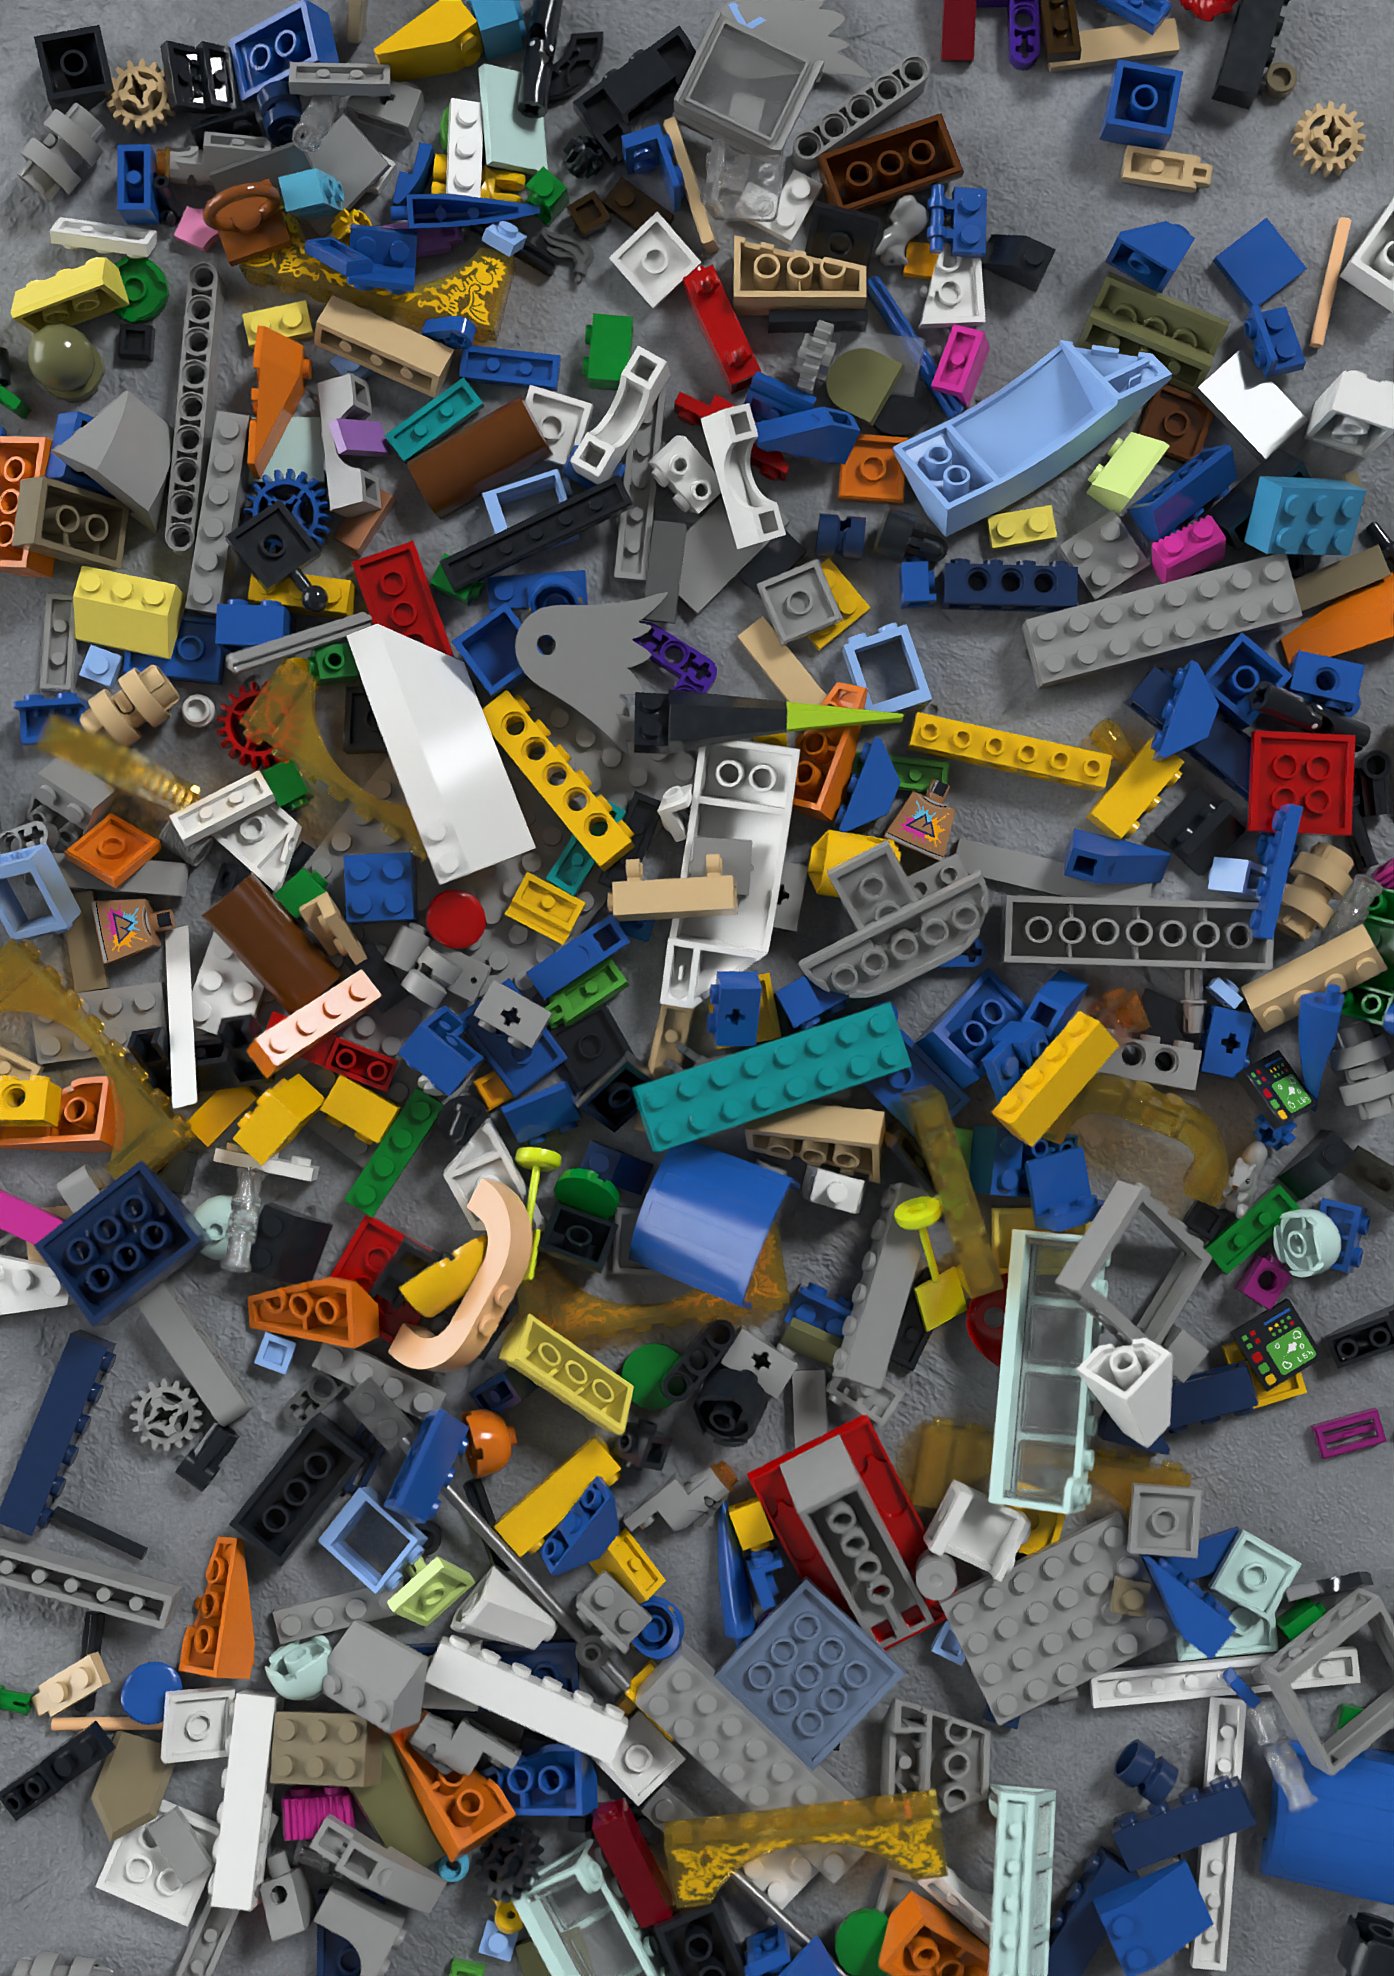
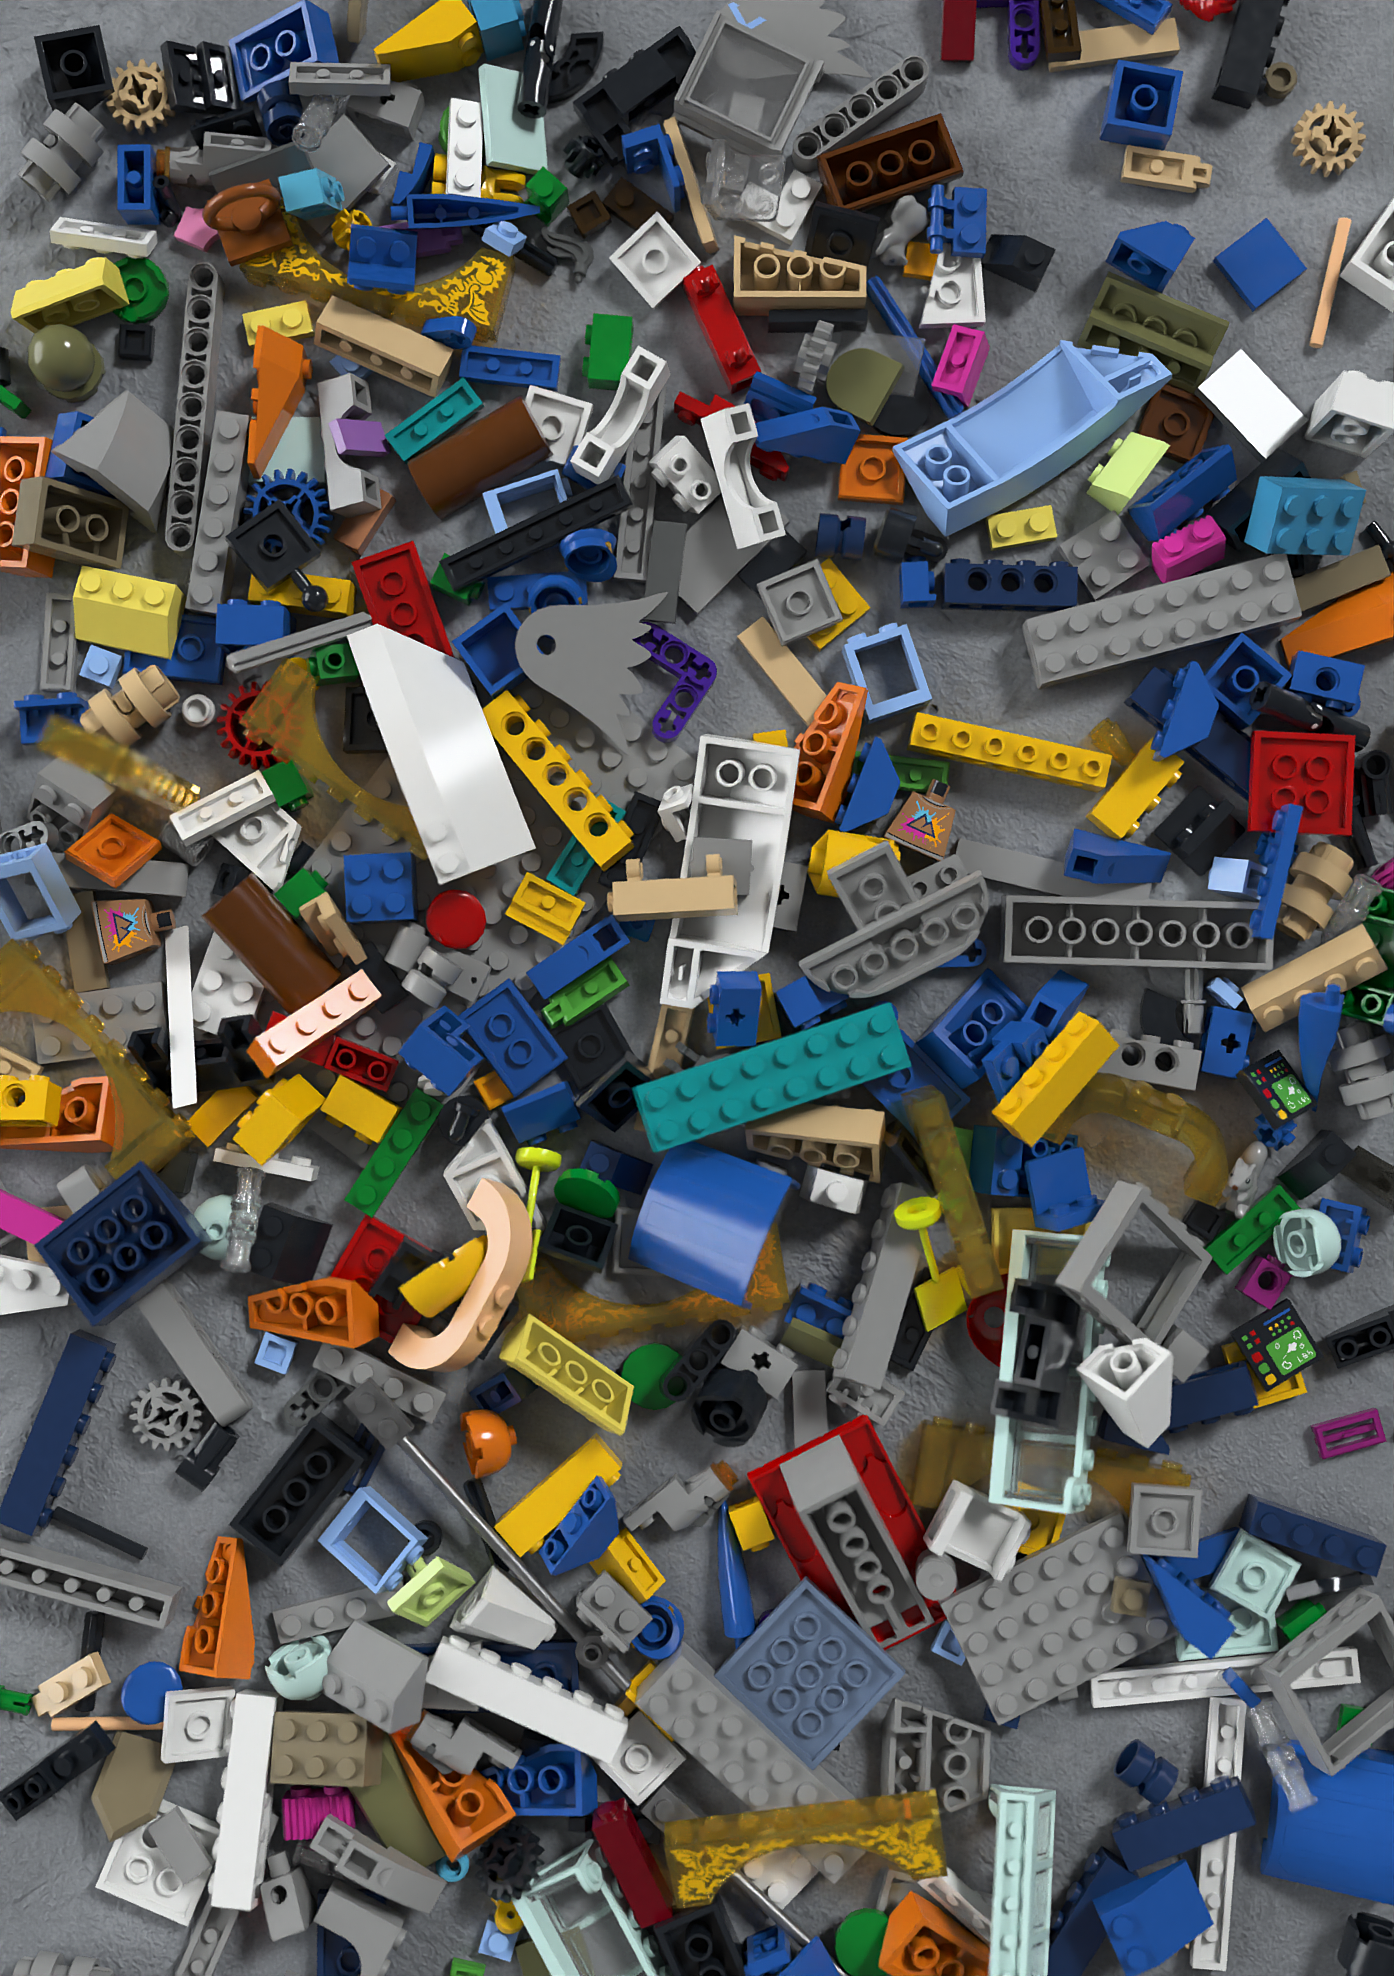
(338, 256): blue tile -> none
(428, 1466): blue slope -> none
(501, 999): light grey brick -> none
(590, 554): none -> blue piece
(643, 1446): black brick -> none
(698, 719): black plate -> none
(760, 1566): blue bracket -> none
(1042, 1357): none -> black bracket
(1130, 1008): clear orange bracket -> none
(1274, 341): blue bracket -> none
(1312, 1535): none -> dark blue brick

